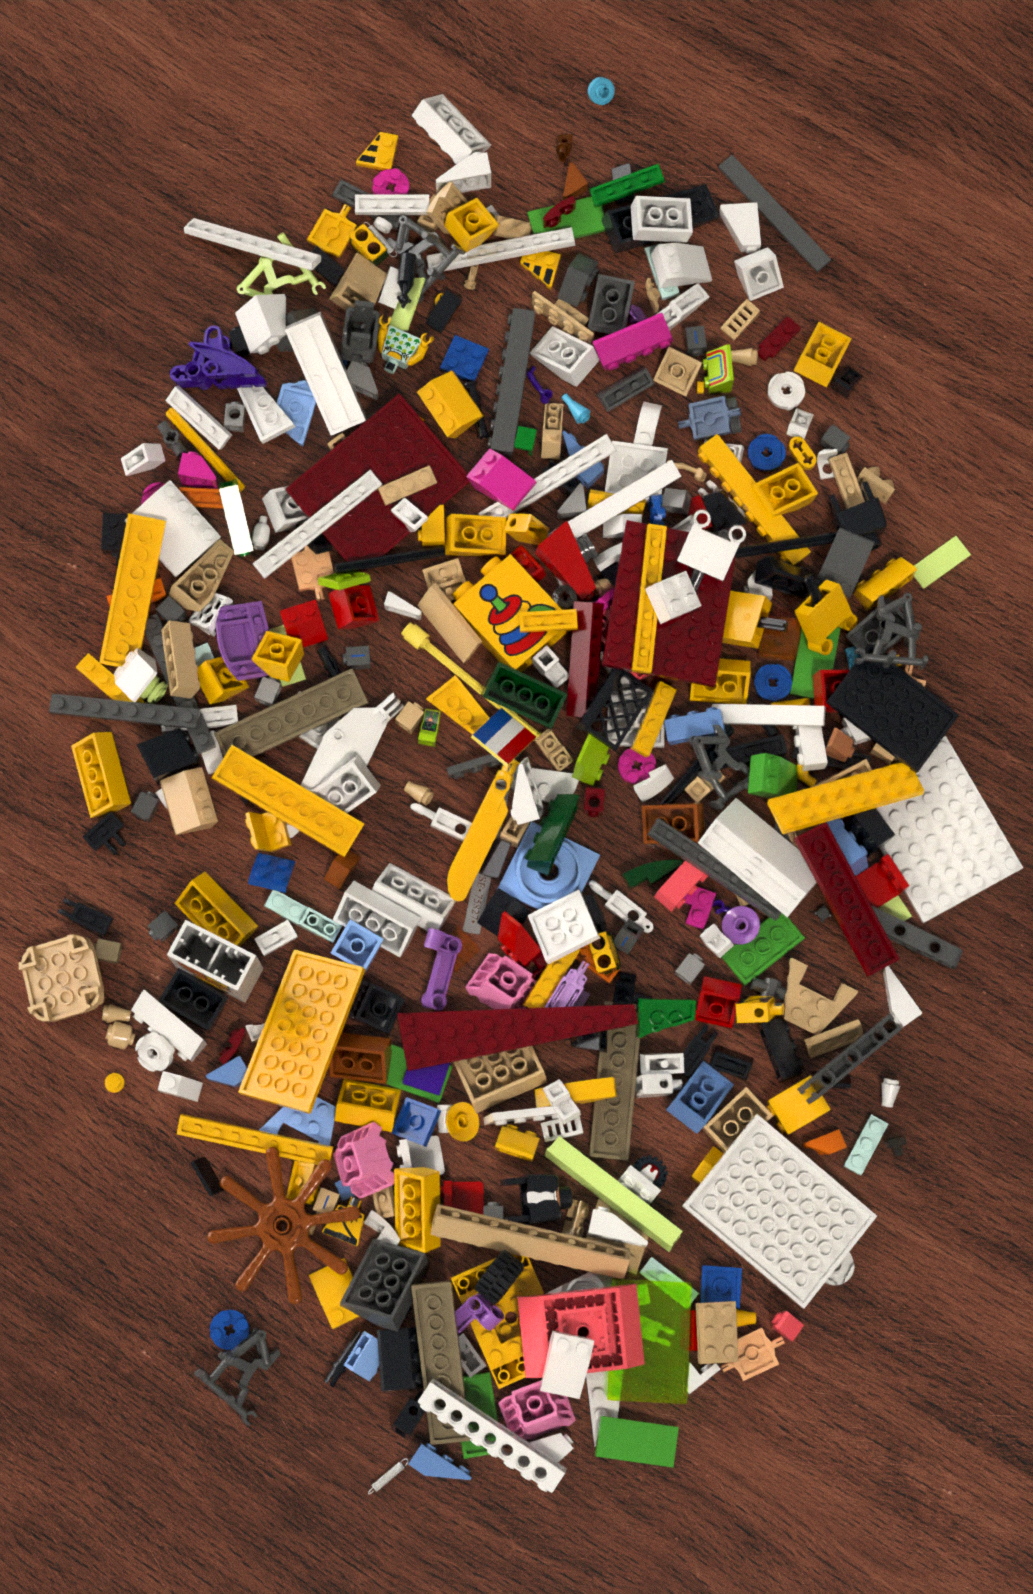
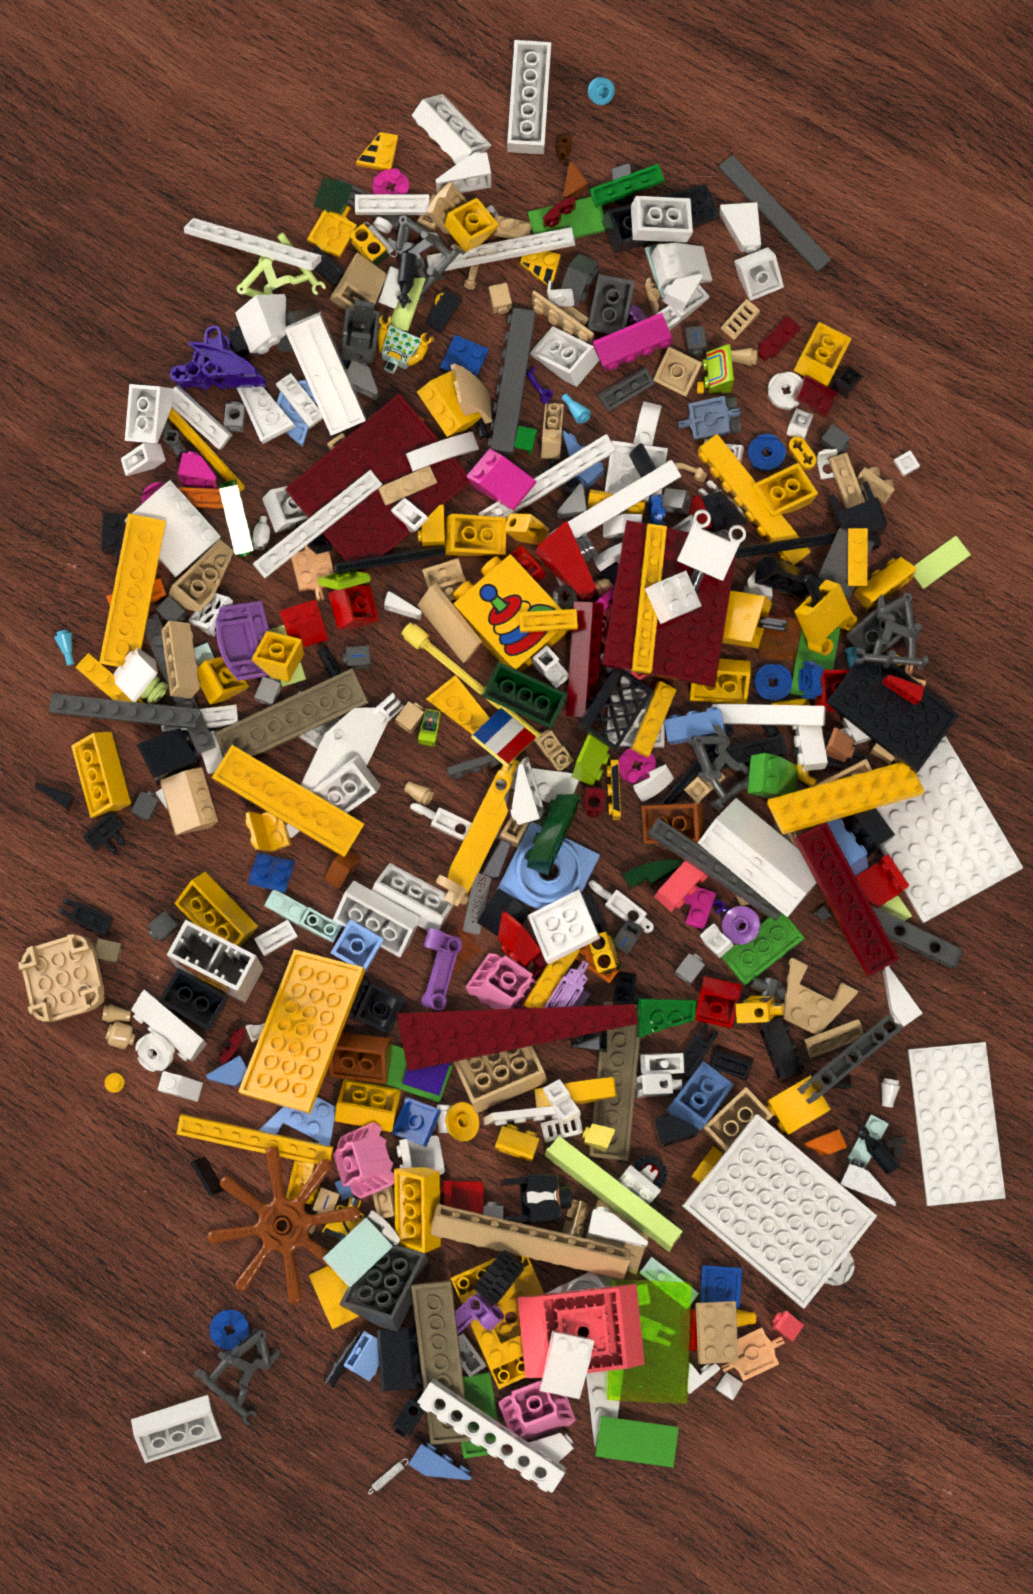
(62, 798): none -> black slope
(64, 642): none -> medium azure cone
(147, 412): none -> white slope
(176, 1429): none -> white slope
(299, 400): none -> white plate
(333, 196): none -> clear green piece
(357, 1252): none -> light aqua tile
(442, 451): none -> white slope
(456, 892): none -> tan piece
(471, 393): none -> tan slope
(500, 298): none -> tan brick
(529, 97): none -> white brick
(560, 297): none -> white bracket
(598, 1136): none -> light yellow slope
(614, 790): none -> plate
(642, 460): none -> black slope
(672, 1130): none -> black slope
(681, 291): none -> white slope
(729, 1386): none -> white slope
(810, 680): none -> blue plate
(815, 396): none -> dark red plate
(857, 556): none -> yellow plate
(861, 1179): none -> slope
(878, 1151): none -> black wheel
(906, 463): none -> white plate
(908, 690): none -> red slope
(956, 1124): none -> white plate

